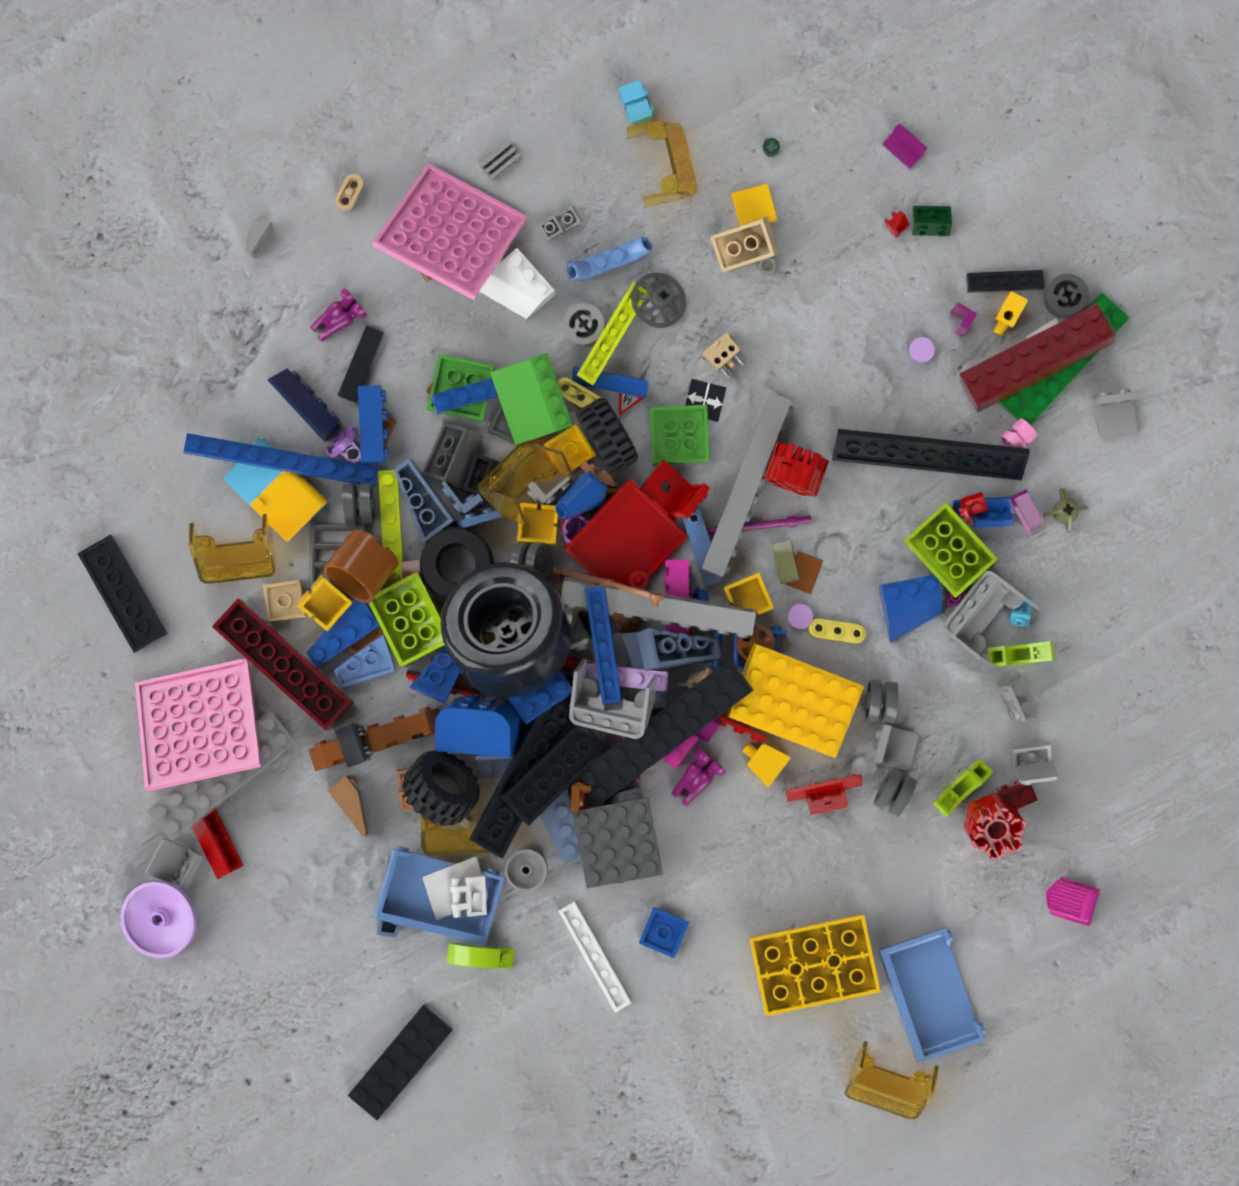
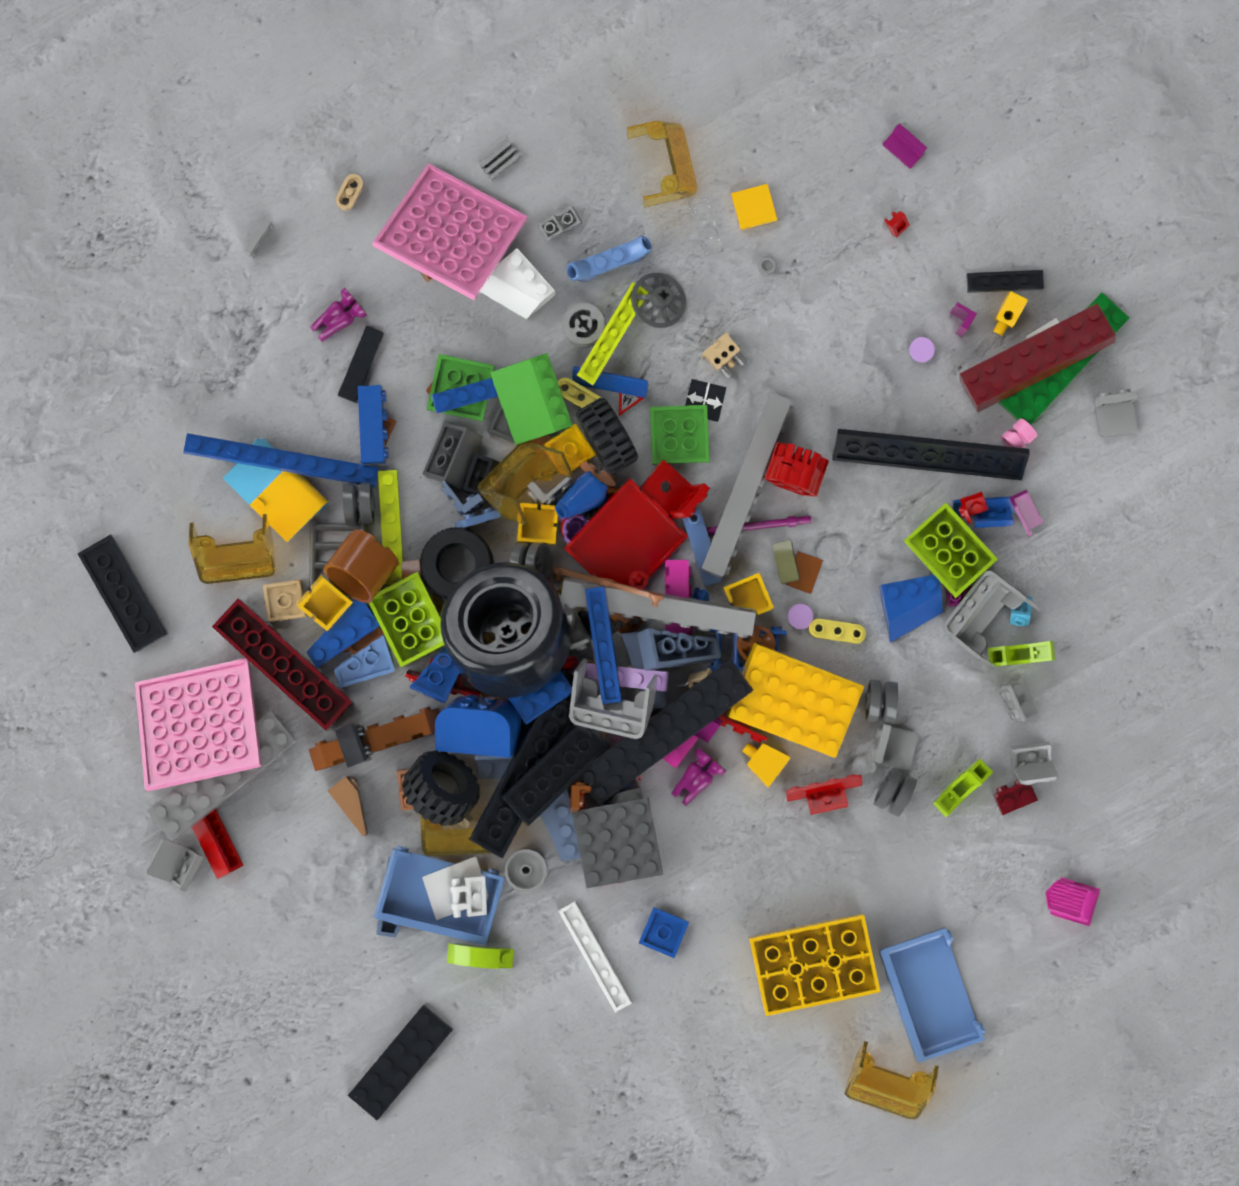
(158, 919): lavender dish -> none
(305, 404): dark blue slope -> none
(342, 443): medium lavender tile -> none
(423, 501): sand blue wedge -> none
(634, 100): medium azure piece -> none
(745, 244): tan slope -> none
(775, 151): clear green bush -> none
(931, 220): dark green bracket -> none
(1003, 835): red piece -> none
(1065, 510): olive piece -> none
(1076, 289): dark grey wheel -> none

